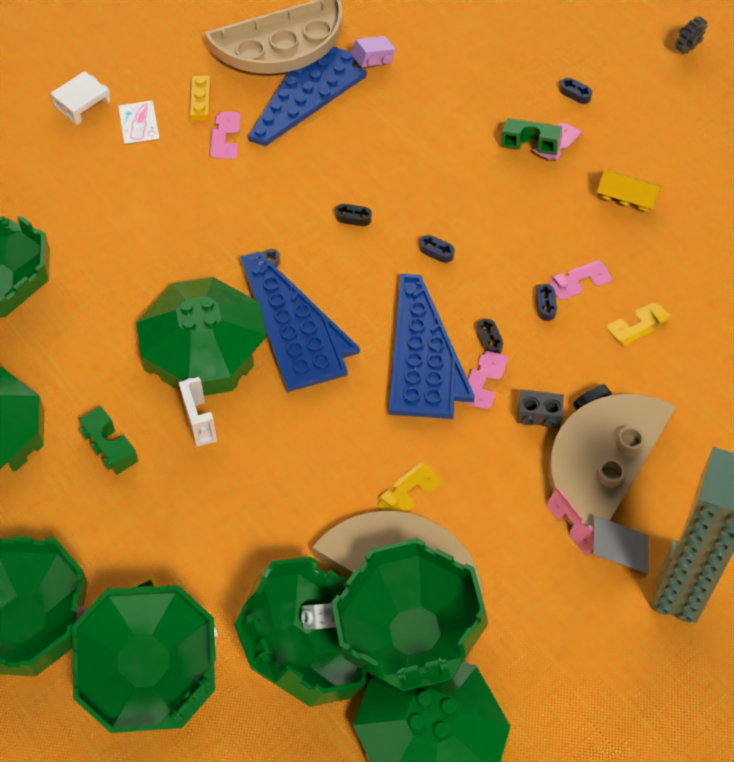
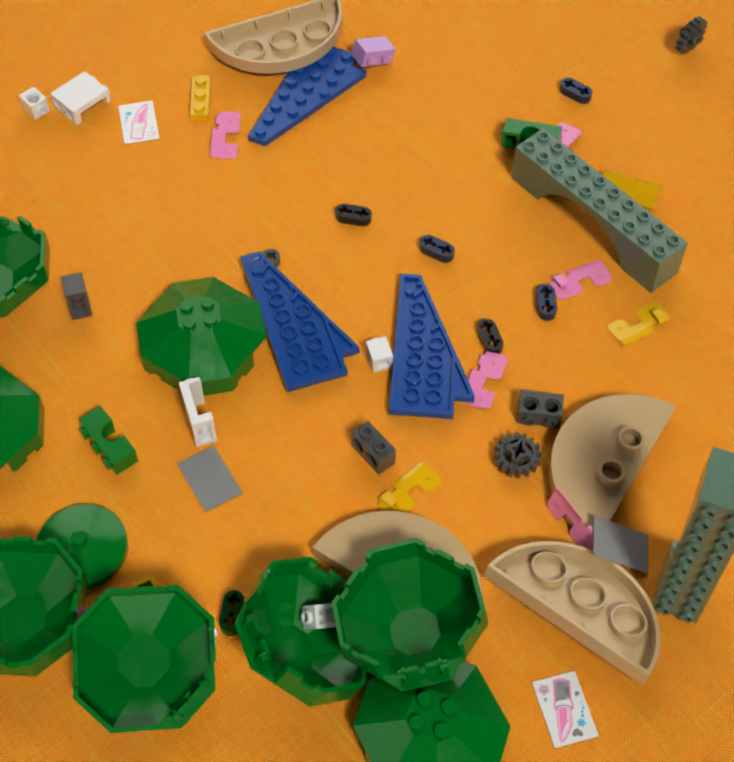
(34, 103): none -> white brick
(76, 296): none -> dark grey brick
(91, 538): none -> green dish
(209, 478): none -> light grey sticker
(226, 611): none -> dark green beam
(373, 447): none -> dark grey brick
(379, 354): none -> white brick
(525, 462): none -> dark grey gear
(565, 709): none -> white sticker
(586, 599): none -> tan plate
(594, 394): black beam -> none
(644, 244): none -> sand green arch

